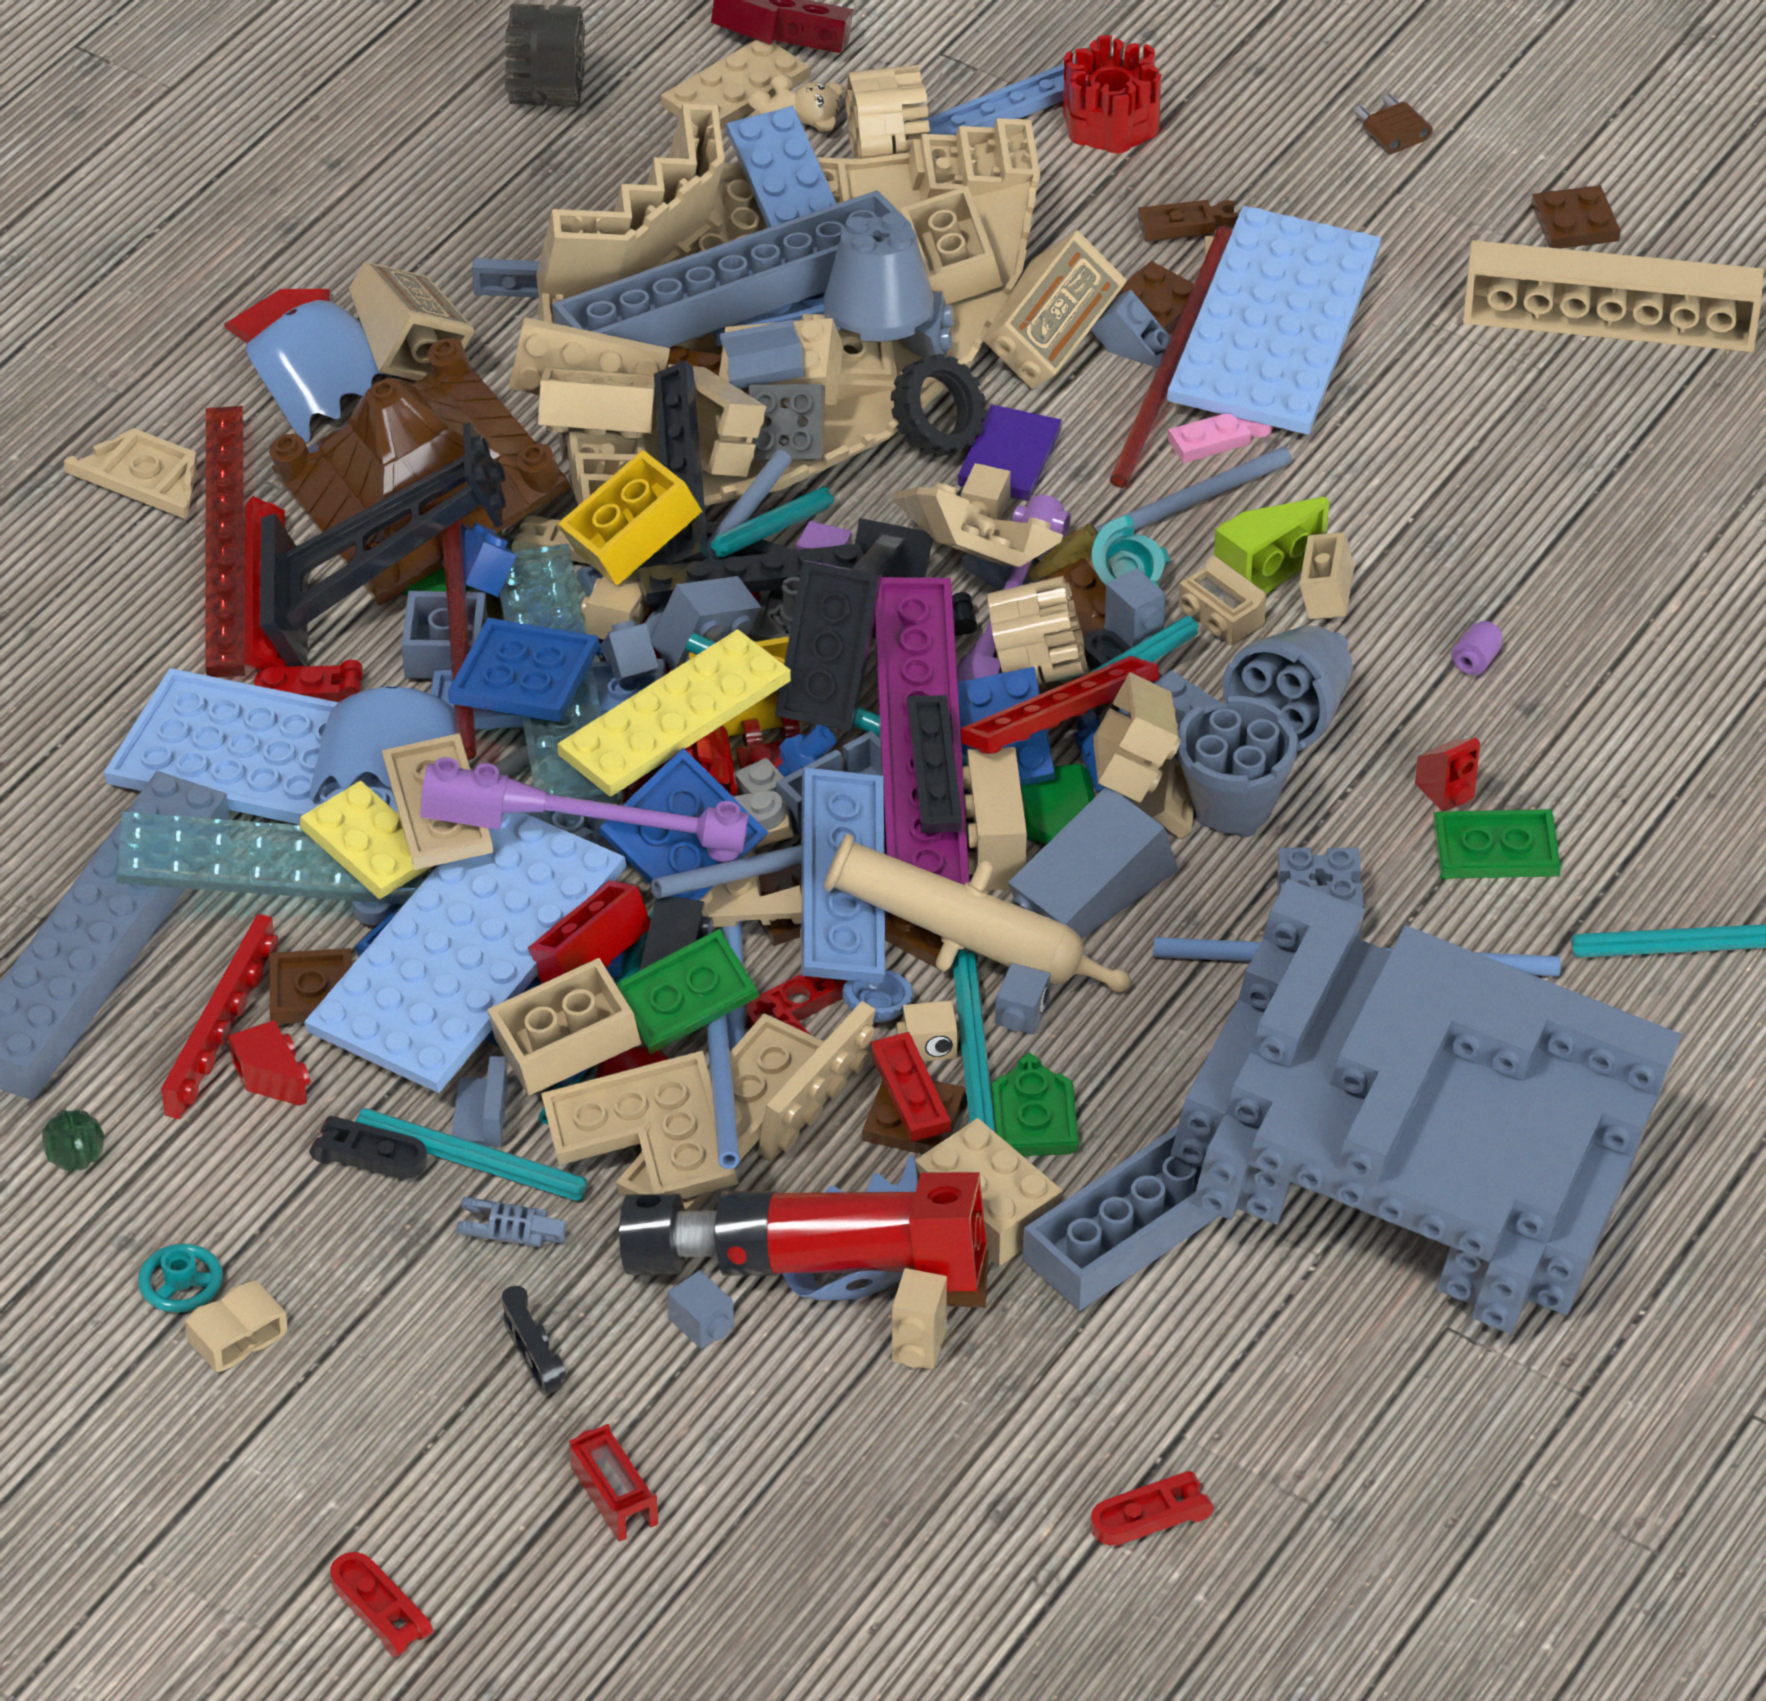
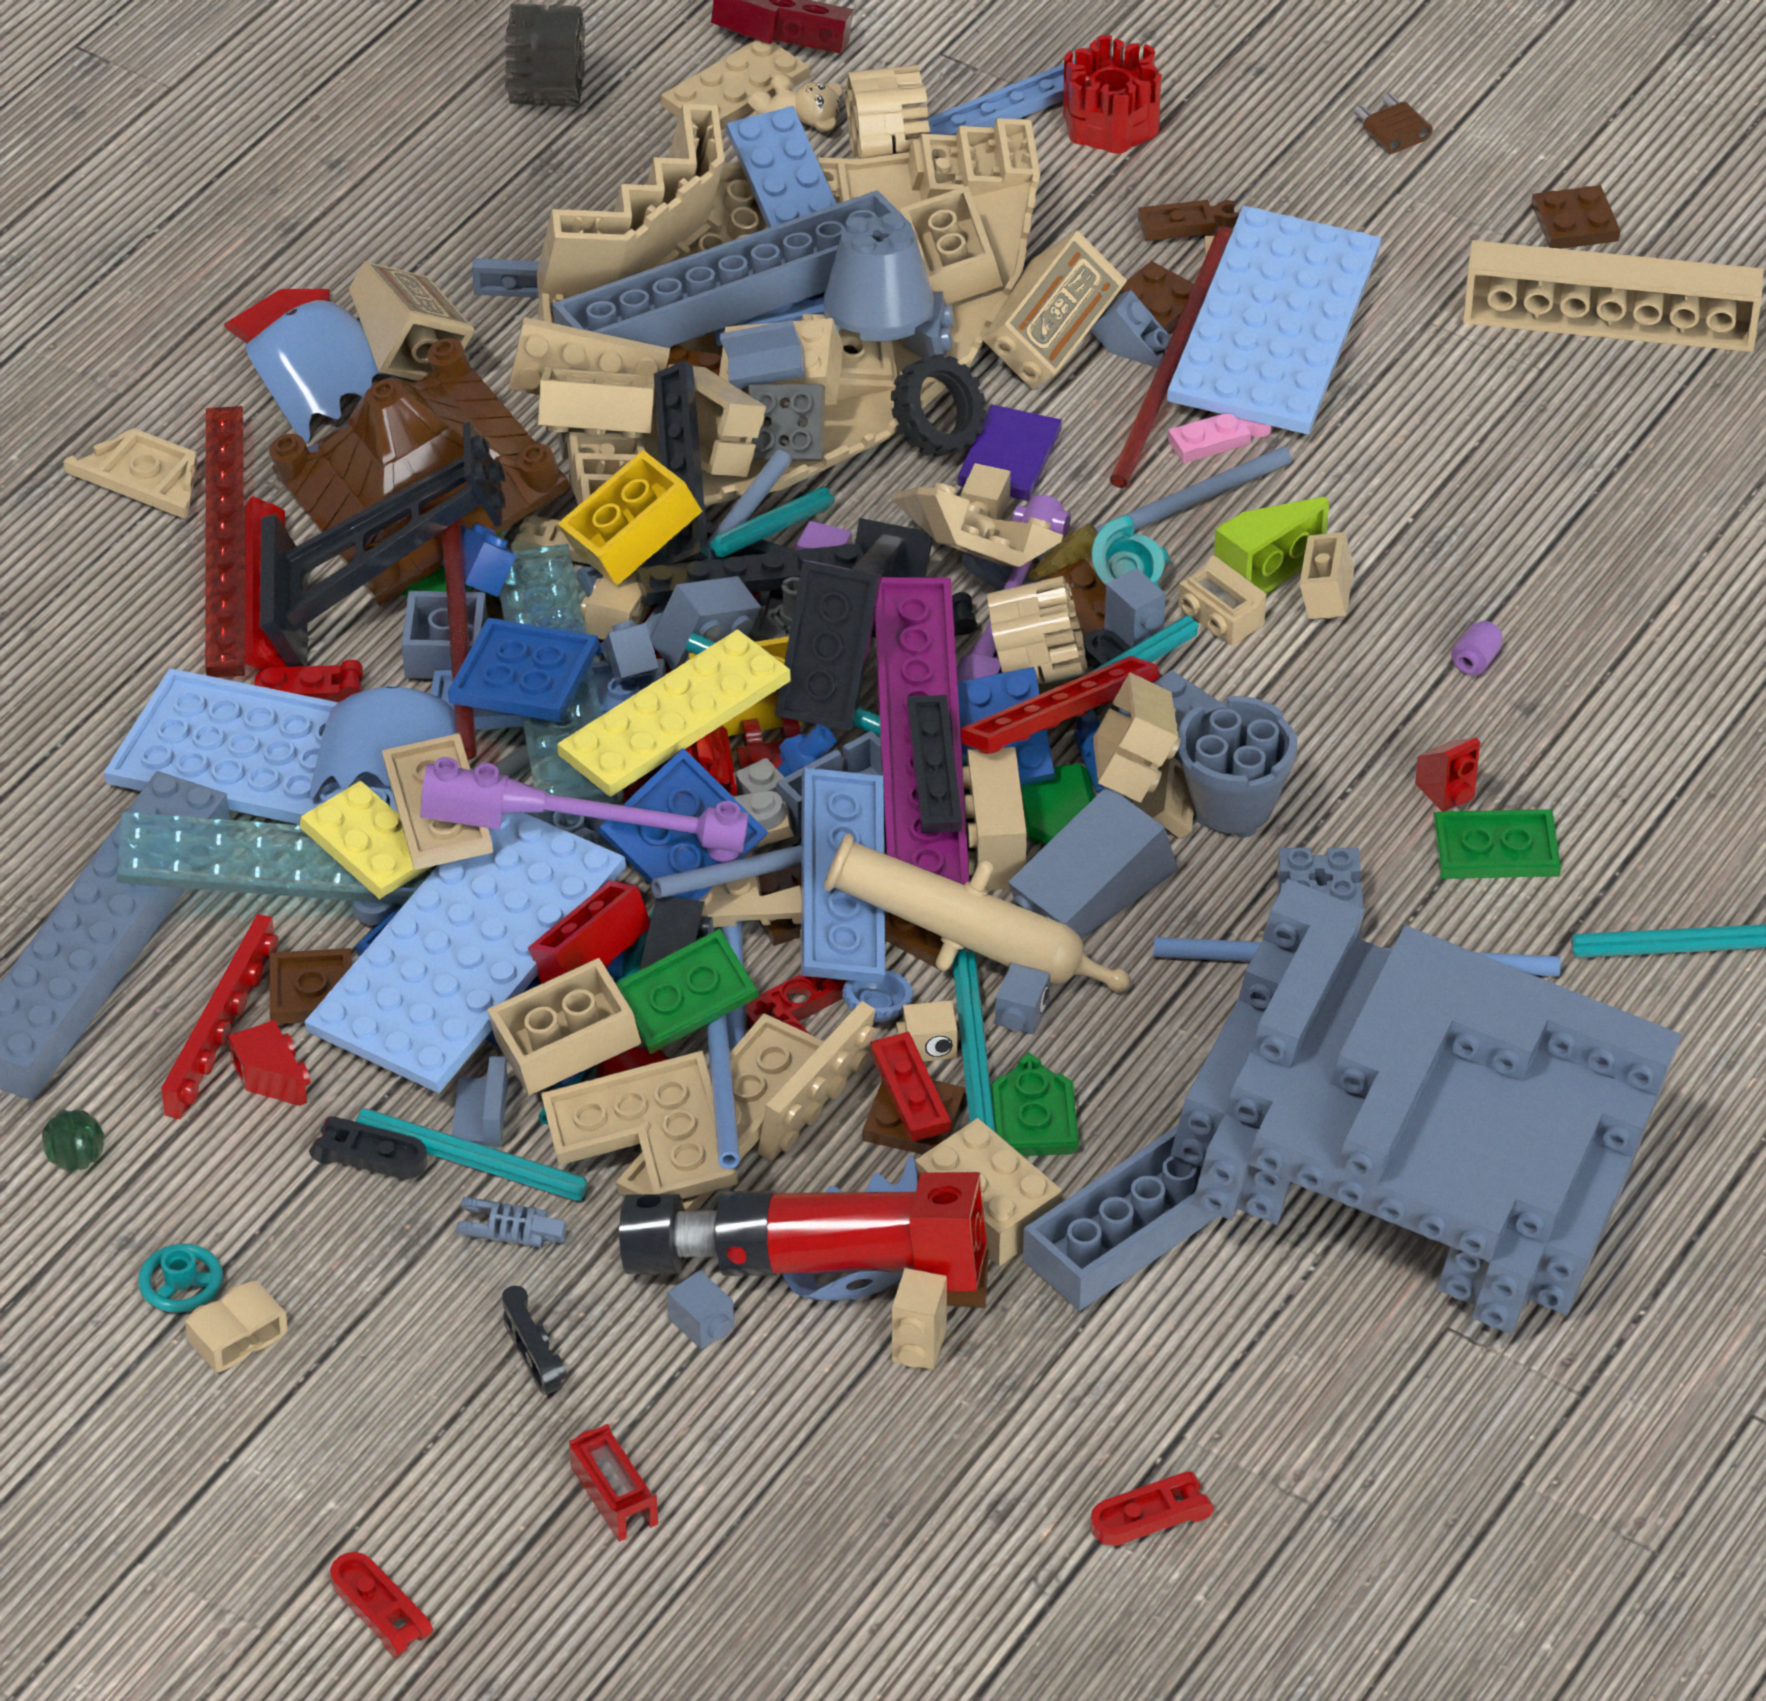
(1298, 673): sand blue cone -> none

